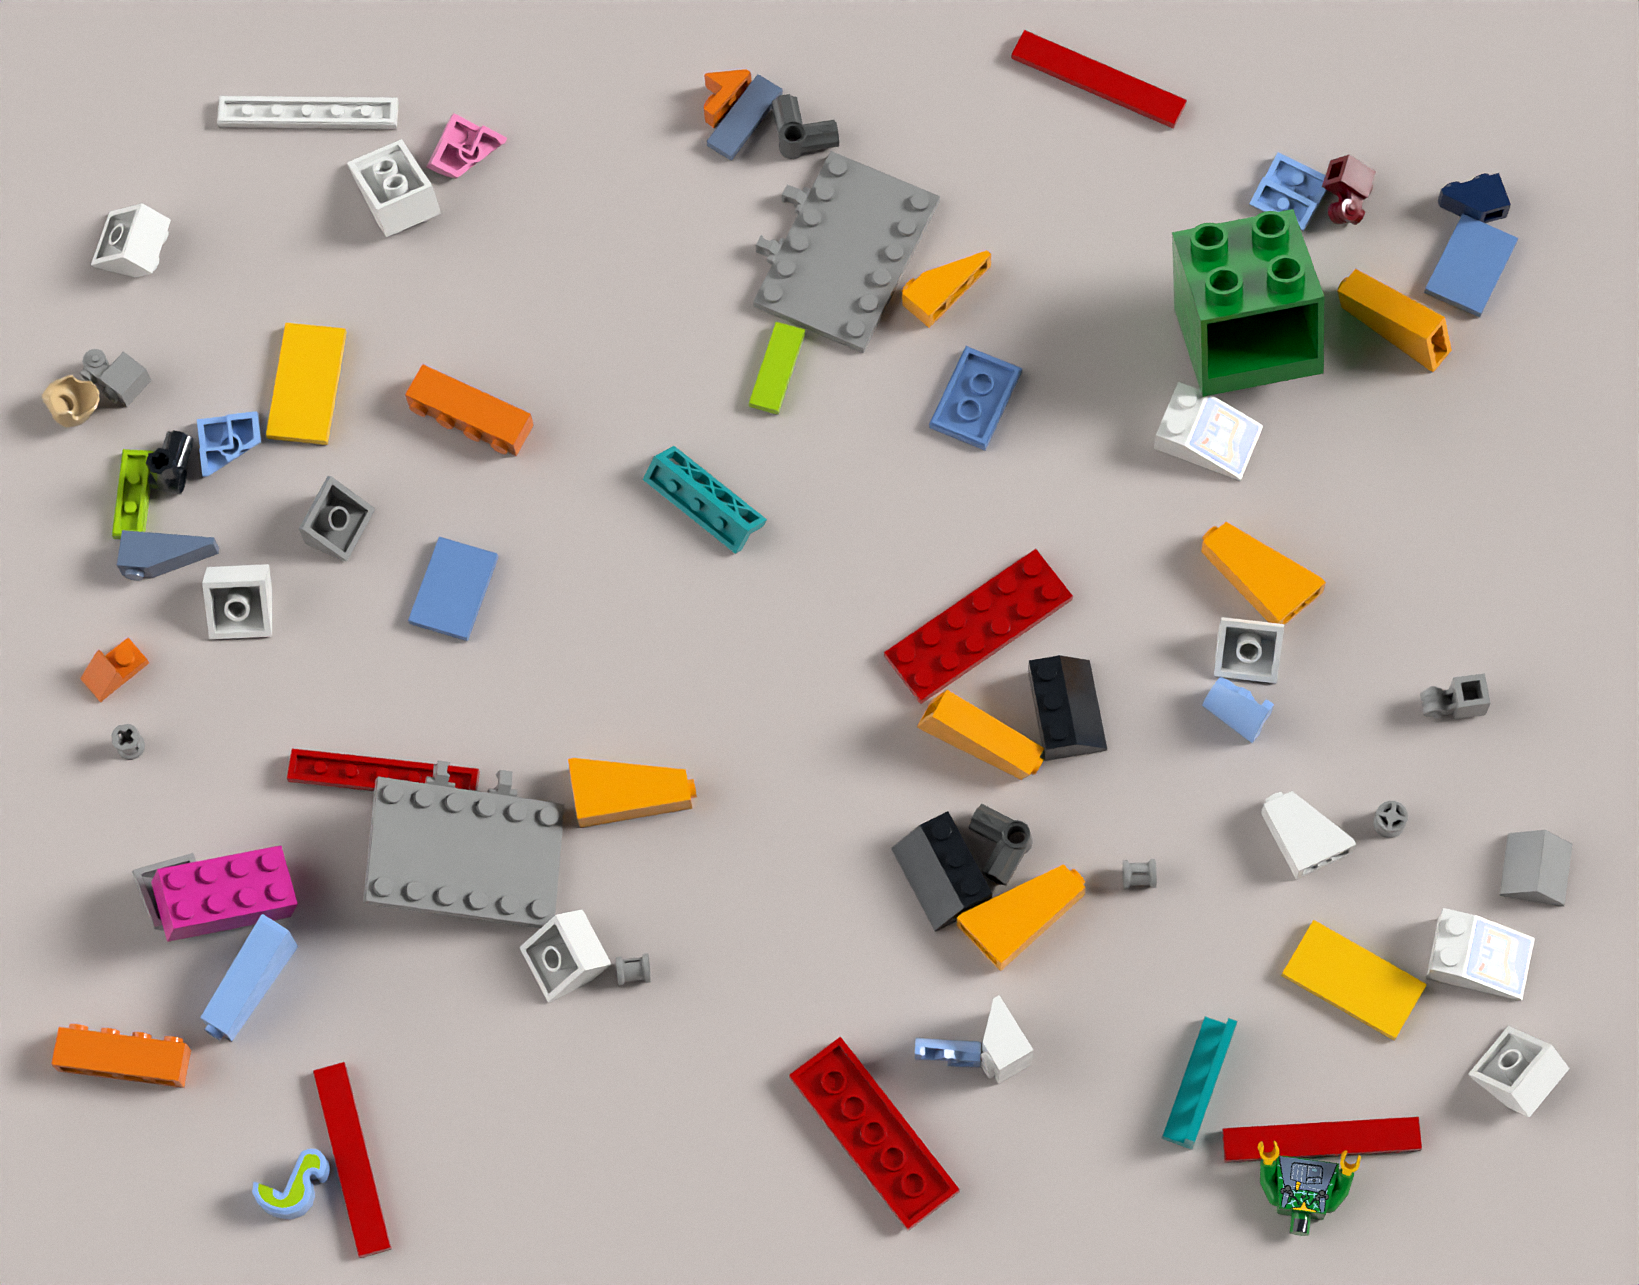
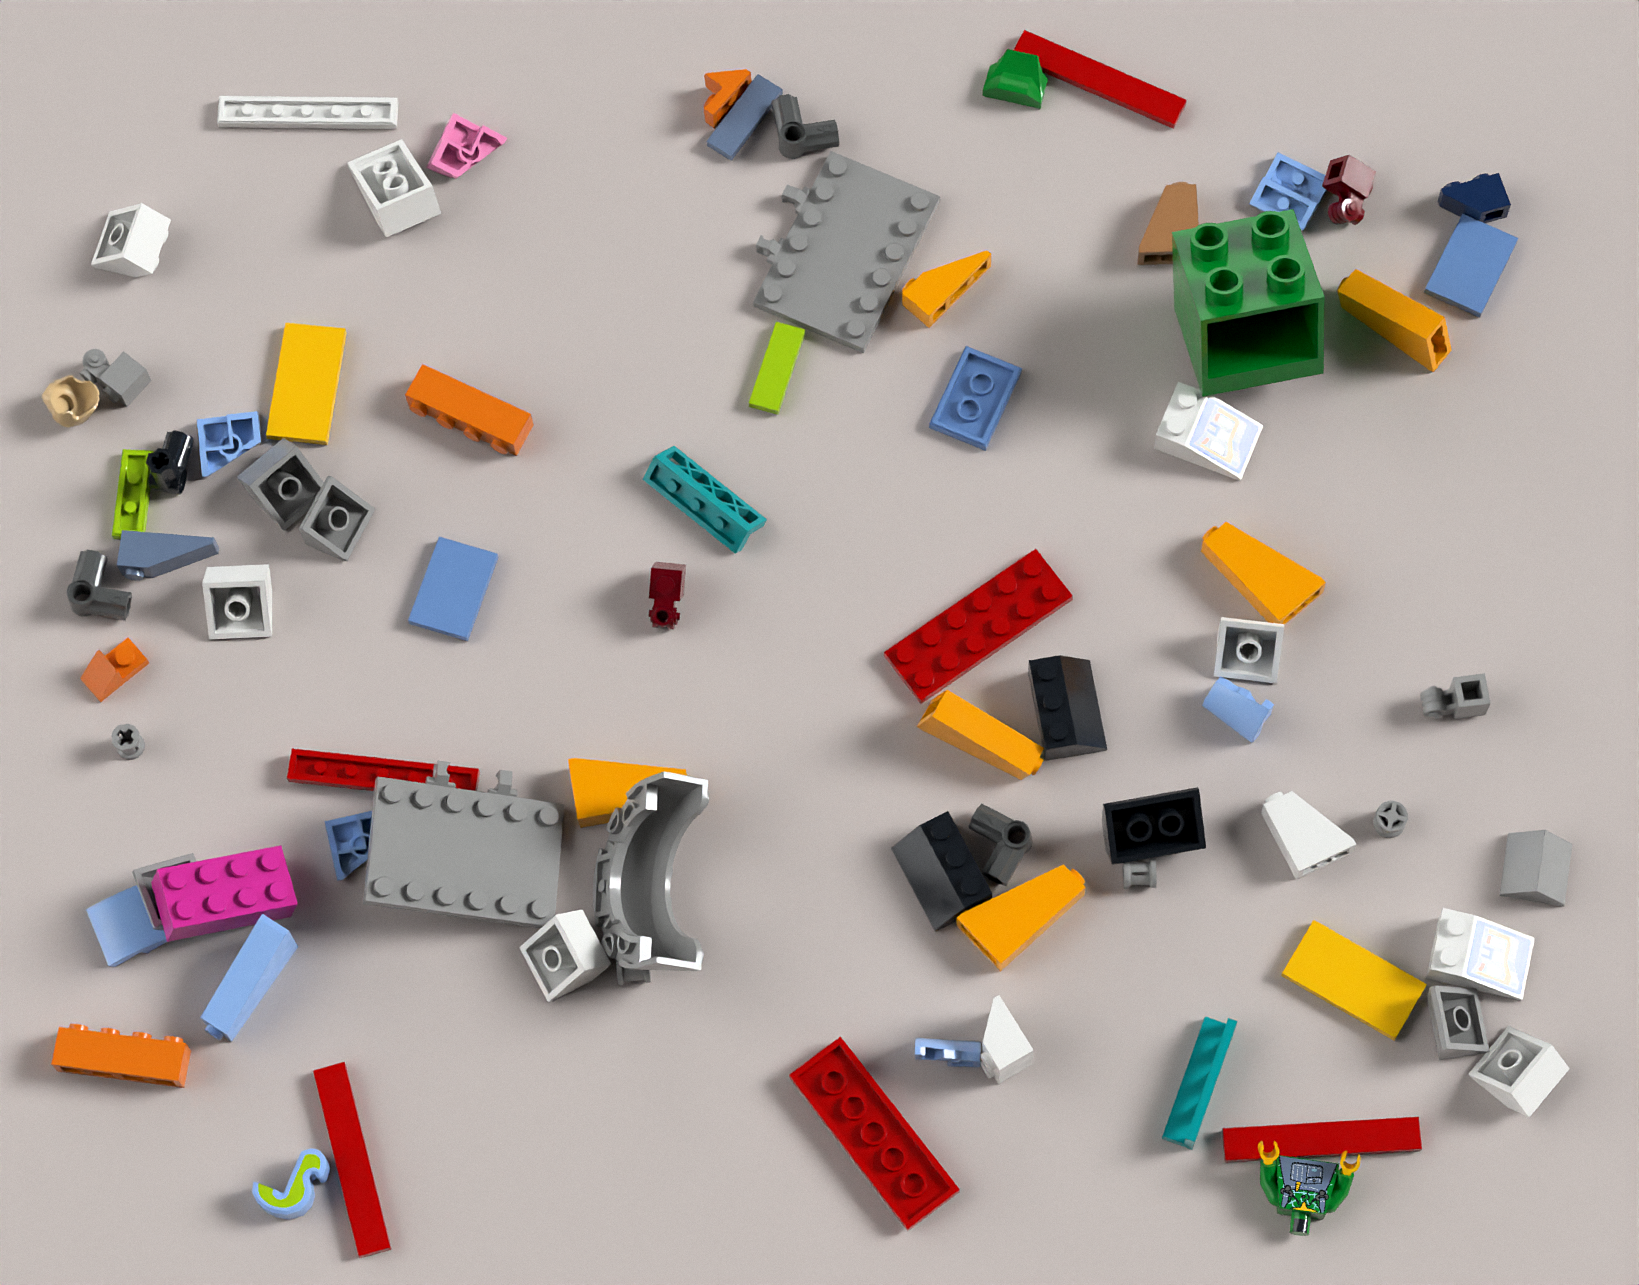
(87, 581): none -> dark grey piece
(124, 927): none -> light blue slope
(282, 483): none -> light grey slope
(349, 842): none -> light blue slope
(636, 874): none -> light grey windscreen
(666, 588): none -> dark red brick
(1016, 79): none -> green slope
(1153, 826): none -> black slope
(1174, 212): none -> medium nougat slope
(1457, 1022): none -> light grey slope

